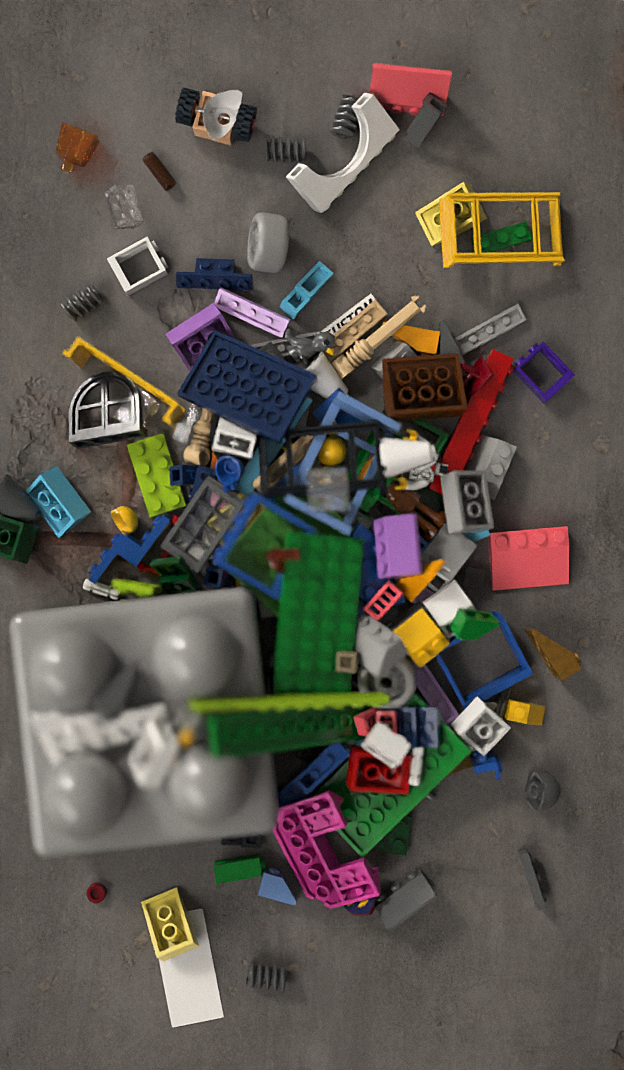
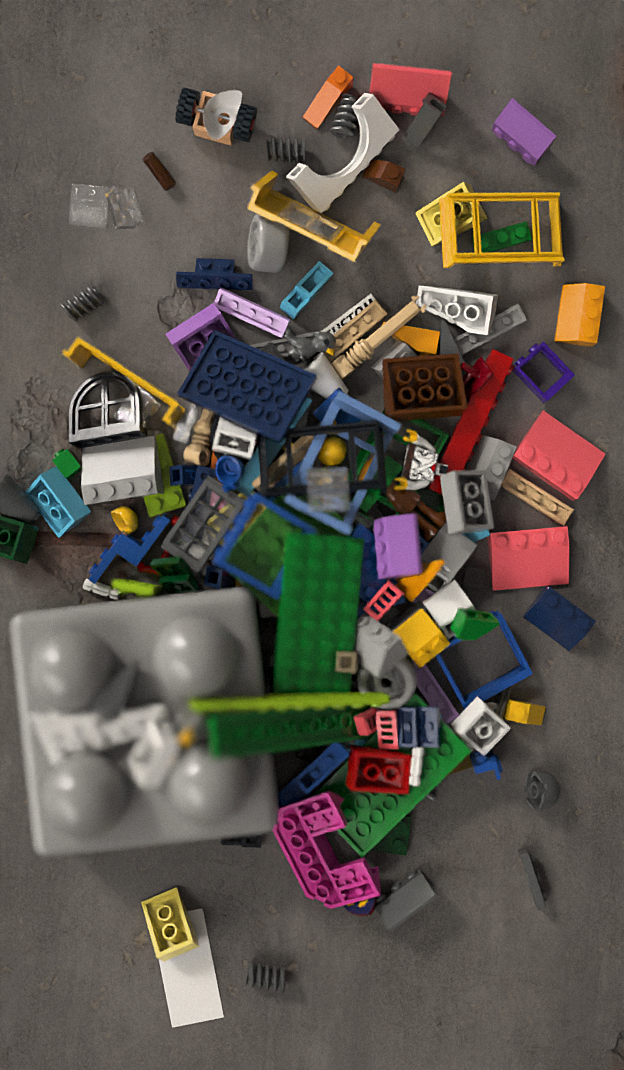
(67, 463): none -> green brick
(75, 146): clear orange torso -> none
(88, 206): none -> clear slope
(96, 892): dark red tile -> none
(121, 471): none -> light grey slope
(130, 251): white window -> none
(239, 868): green window -> none
(276, 887): medium blue slope -> none
(279, 556): clear red piece -> none
(308, 221): none -> yellow piece
(328, 97): none -> orange slope
(384, 174): none -> reddish brown slope
(386, 745): white brick -> none
(404, 455): white cone -> none
(465, 308): none -> white wedge
(523, 132): none -> medium lavender slope
(536, 497): none -> tan tile
(558, 456): none -> coral slope
(558, 659): pearl gold slope -> none
(559, 618): none -> dark blue slope
(579, 314): none -> light orange slope

